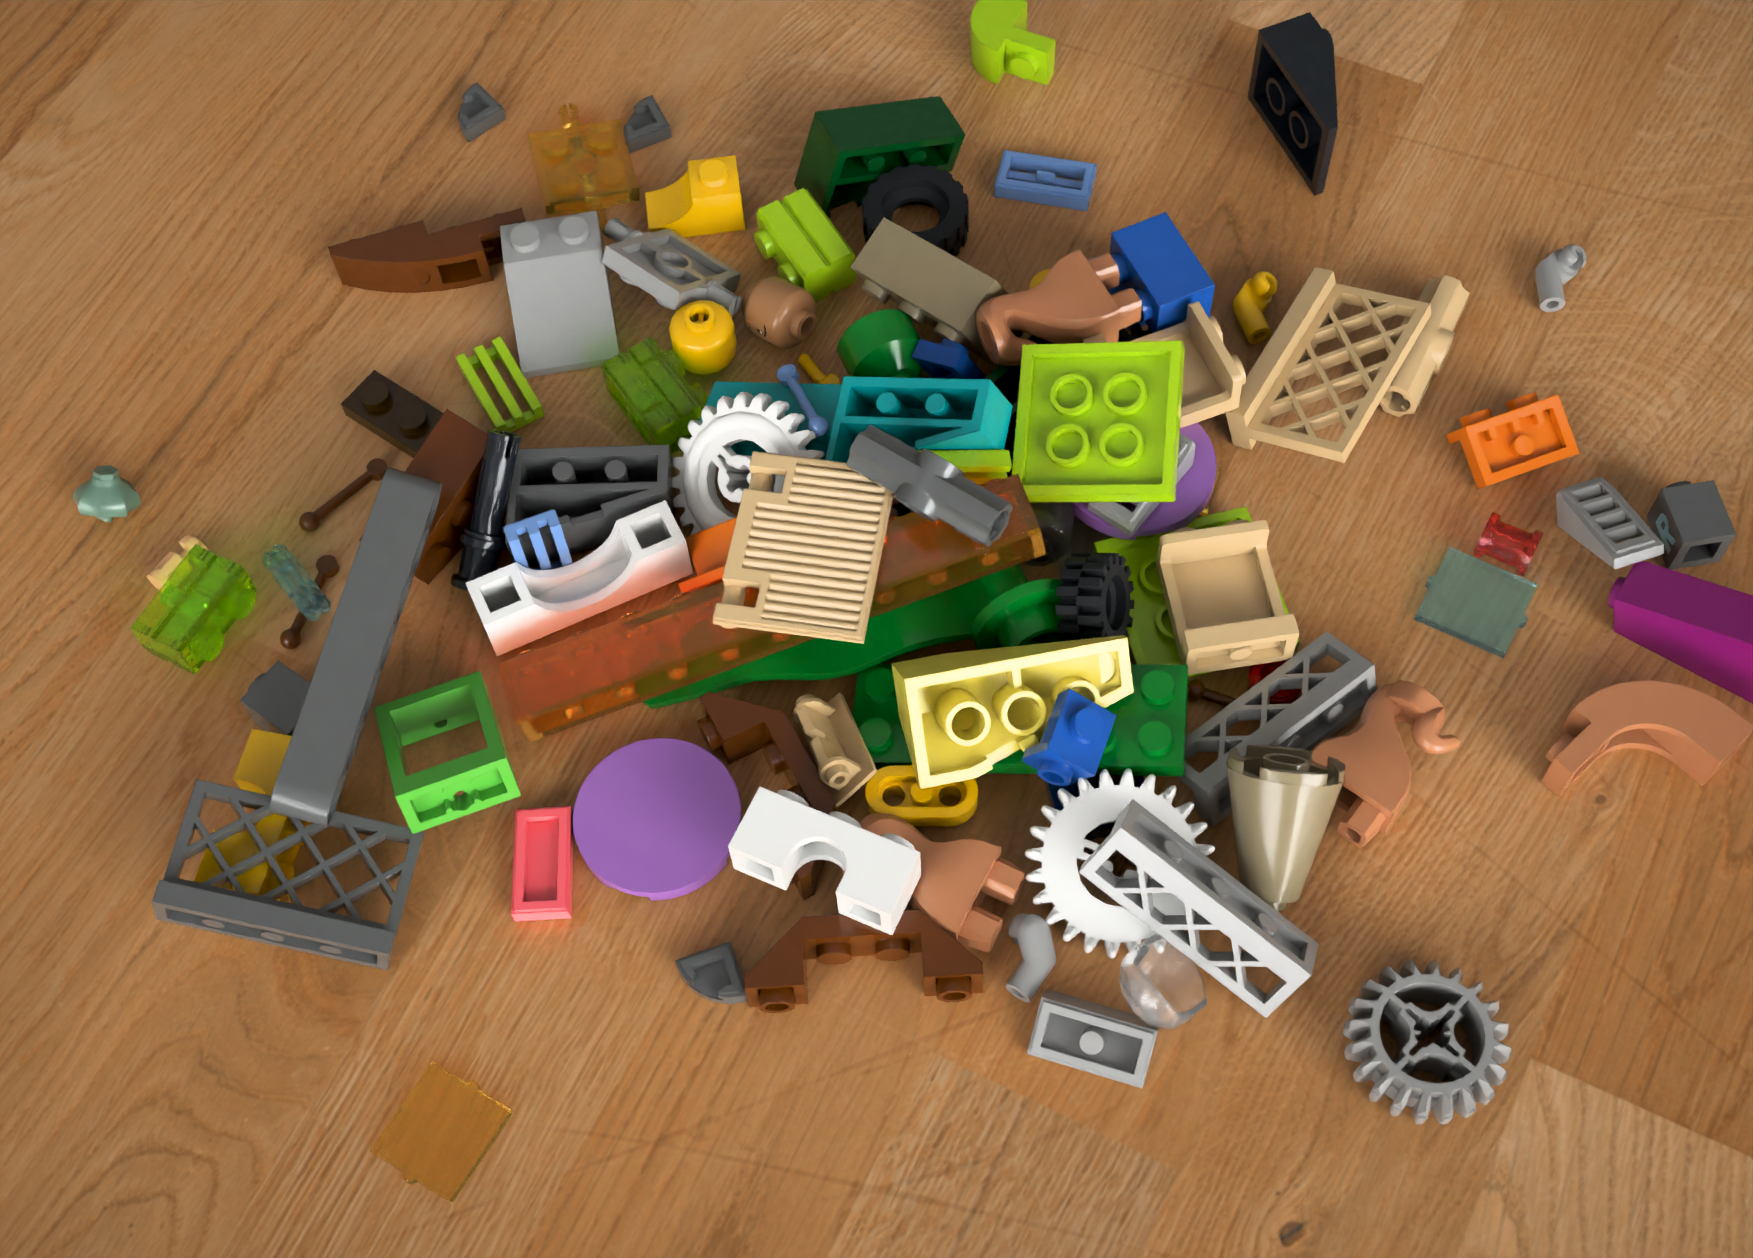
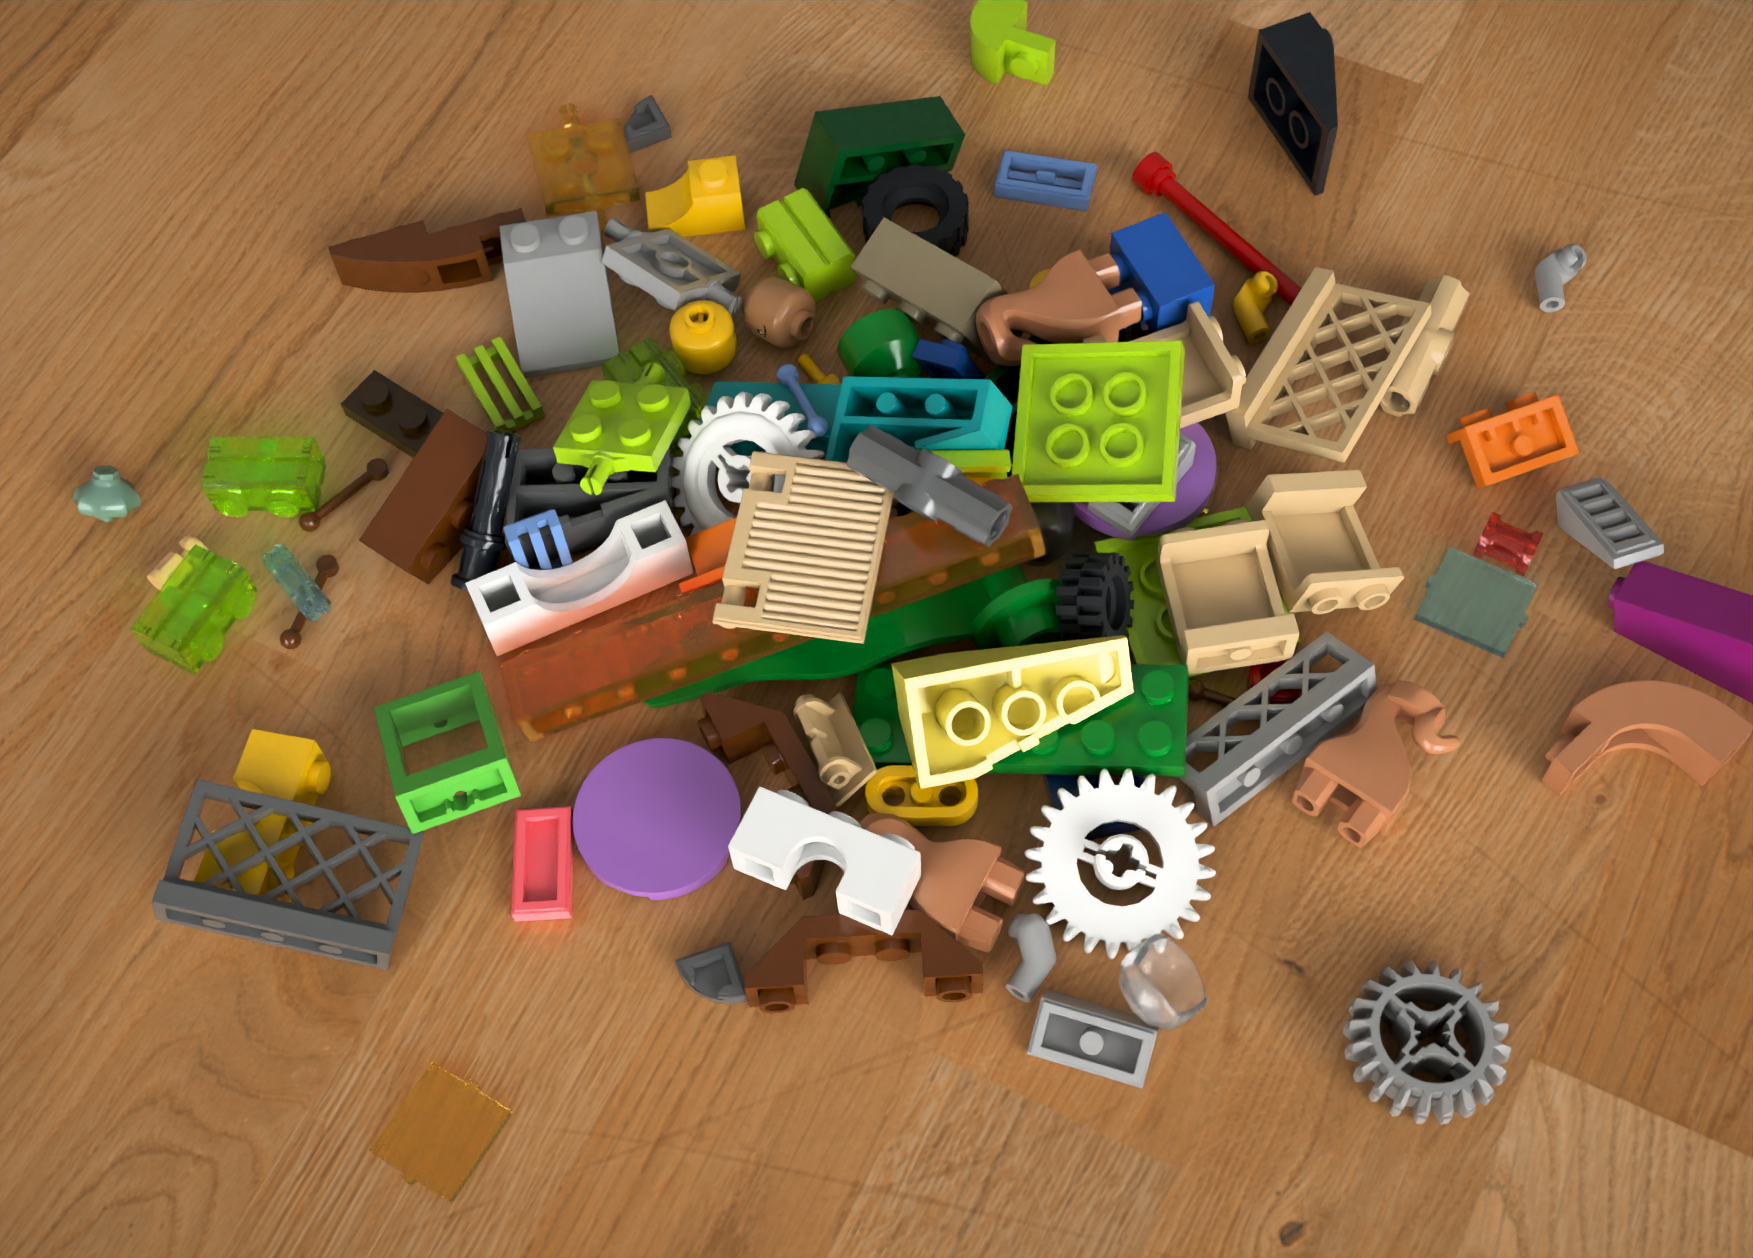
(264, 475): none -> clear neon green brick
(276, 699): dark grey brick -> none
(356, 649): dark grey beam -> none
(478, 112): dark grey tile -> none
(622, 427): none -> lime plate
(1071, 740): blue bracket -> none
(1156, 177): none -> red piece
(1215, 896): light grey fence -> none
(1279, 816): cone -> none
(1319, 542): none -> tan panel
(1691, 524): dark grey brick -> none

